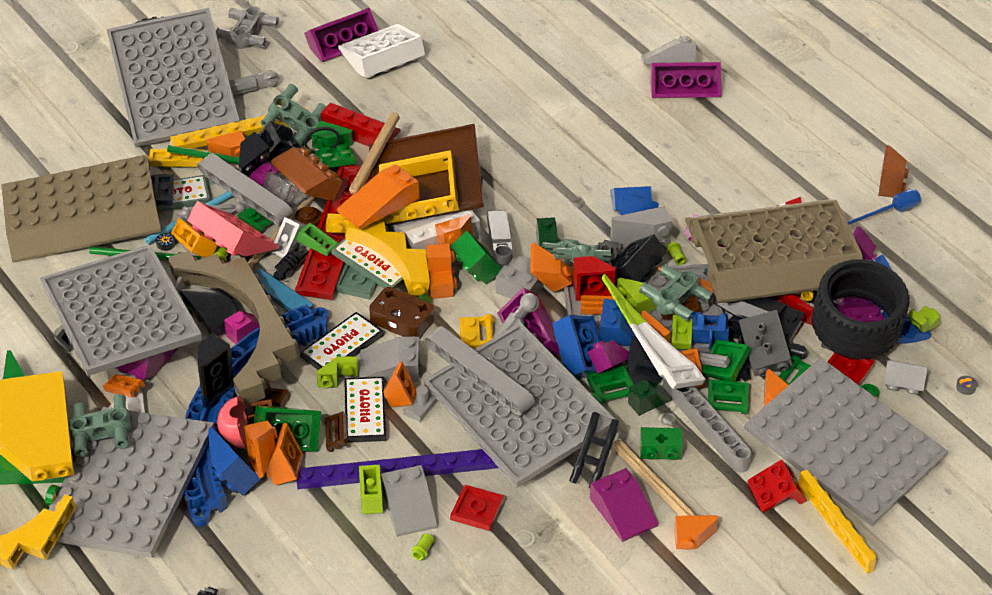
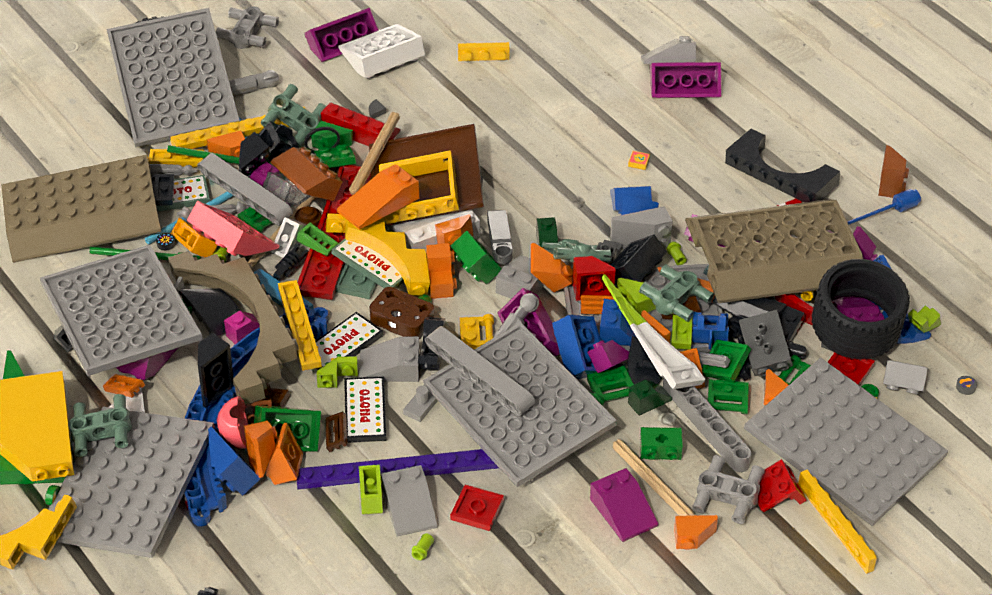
(172, 169): none -> light grey wheel
(299, 325): none -> yellow plate
(376, 109): none -> dark grey tile
(400, 387): orange slope -> none
(427, 358): none -> black arch
(483, 51): none -> yellow plate
(591, 438): black piece -> none
(639, 160): none -> yellow tile
(728, 489): none -> light grey piece
(806, 187): none -> black arch

